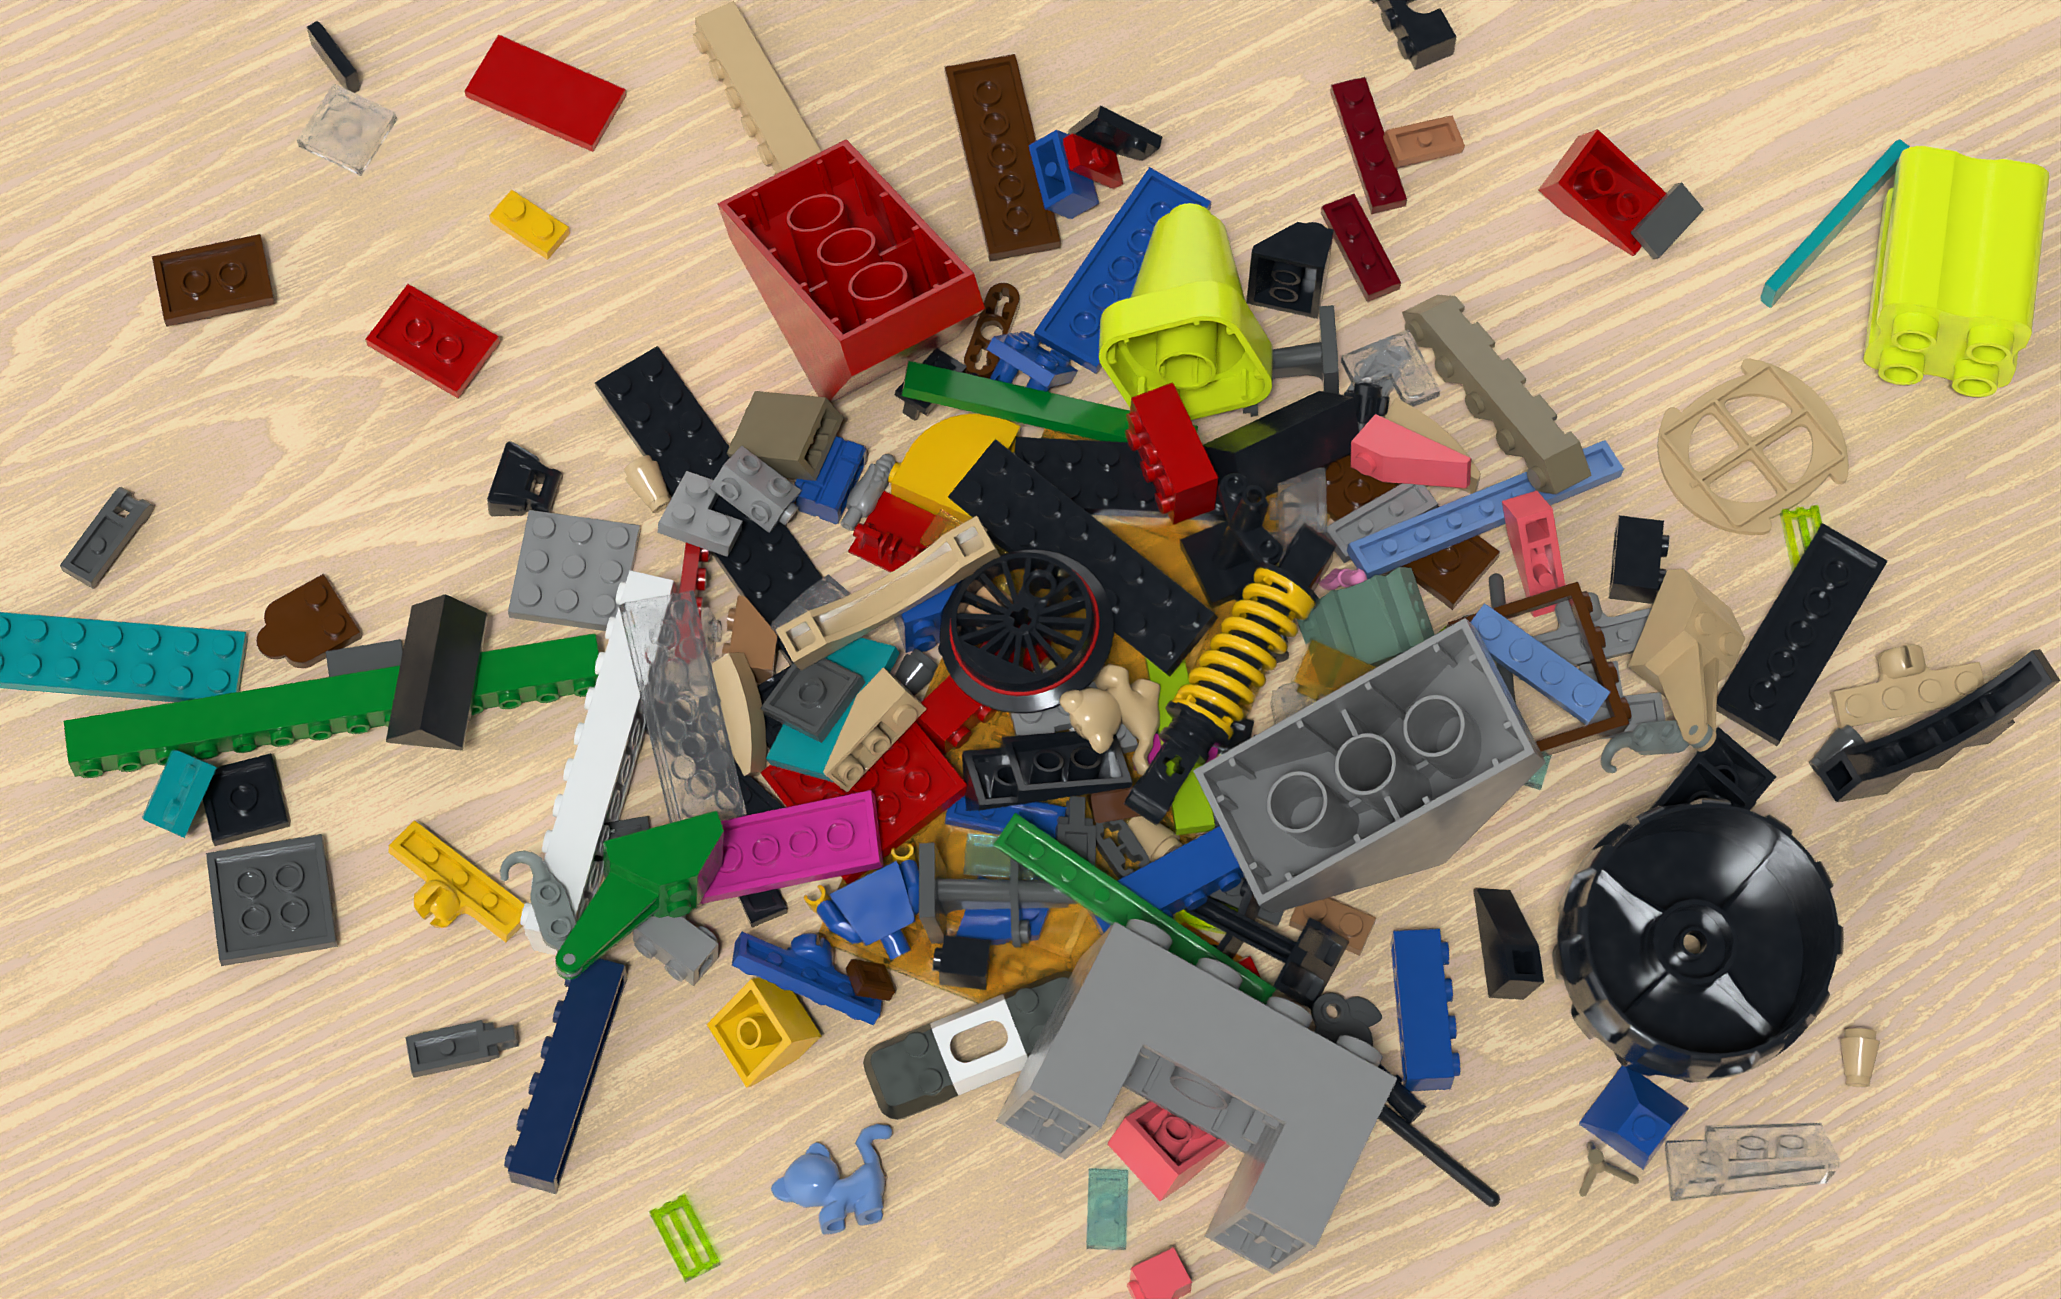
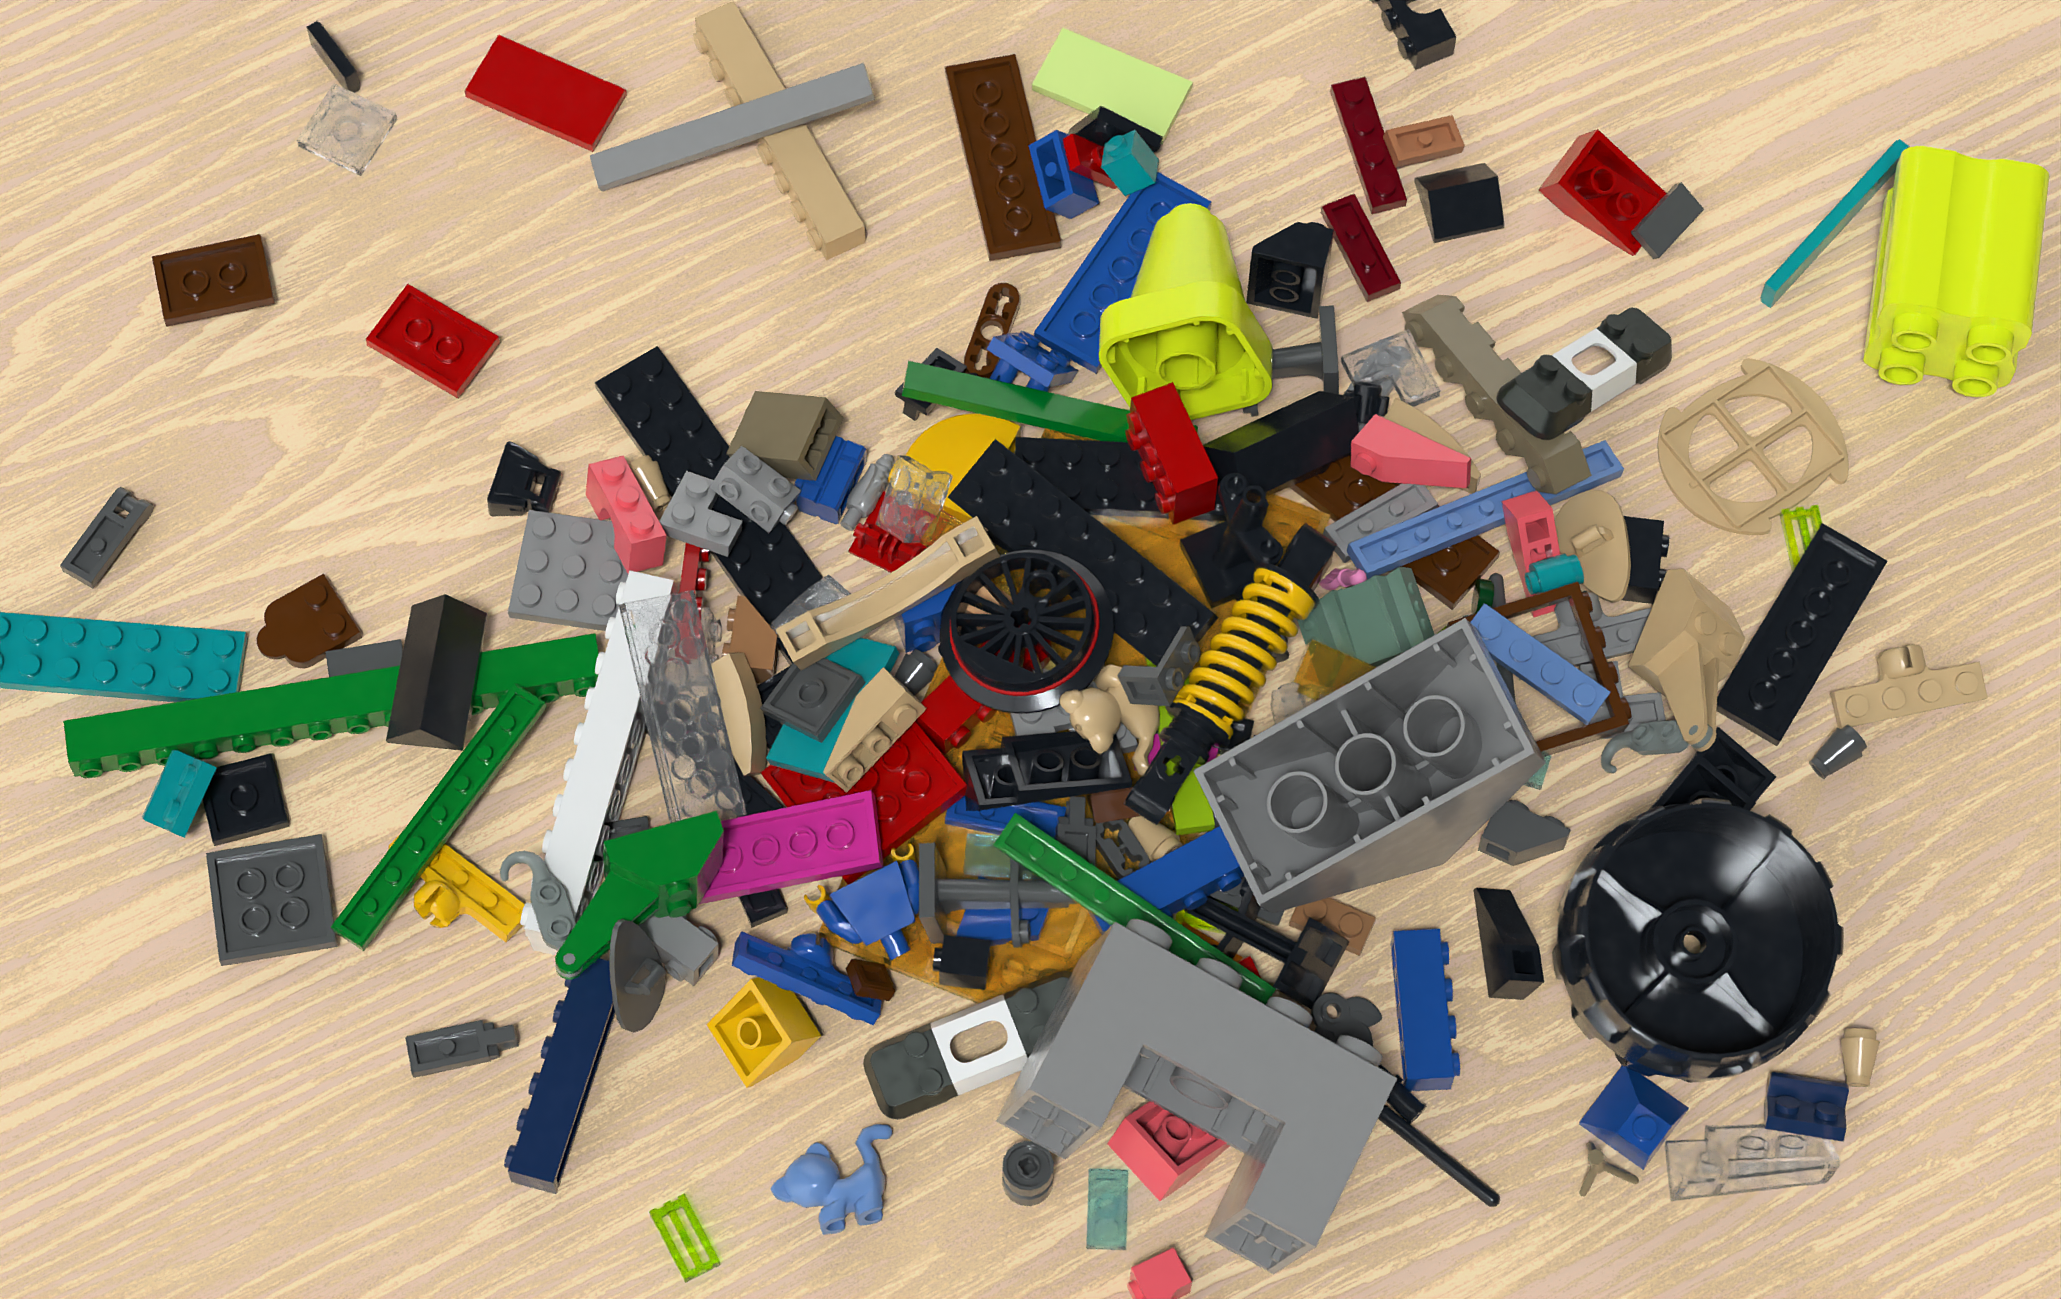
(438, 817): none -> green tile
(529, 224): yellow plate -> none
(618, 496): none -> coral arch
(635, 976): none -> dark grey shield
(732, 127): none -> light grey tile
(849, 270): red slope -> none
(912, 499): none -> clear bracket
(1027, 1173): none -> dark grey wheel
(1096, 75): none -> yellowish green tile
(1129, 162): none -> teal brick
(1162, 683): none -> dark grey bracket
(1299, 502): clear slope -> none
(1461, 202): none -> black slope
(1482, 594): none -> dark green tile
(1521, 836): none -> dark grey slope
(1553, 573): none -> teal brick
(1559, 396): none -> pearl dark grey piece
(1597, 534): none -> tan shield
(1806, 1106): none -> dark blue bracket
(1930, 743): black arch -> none

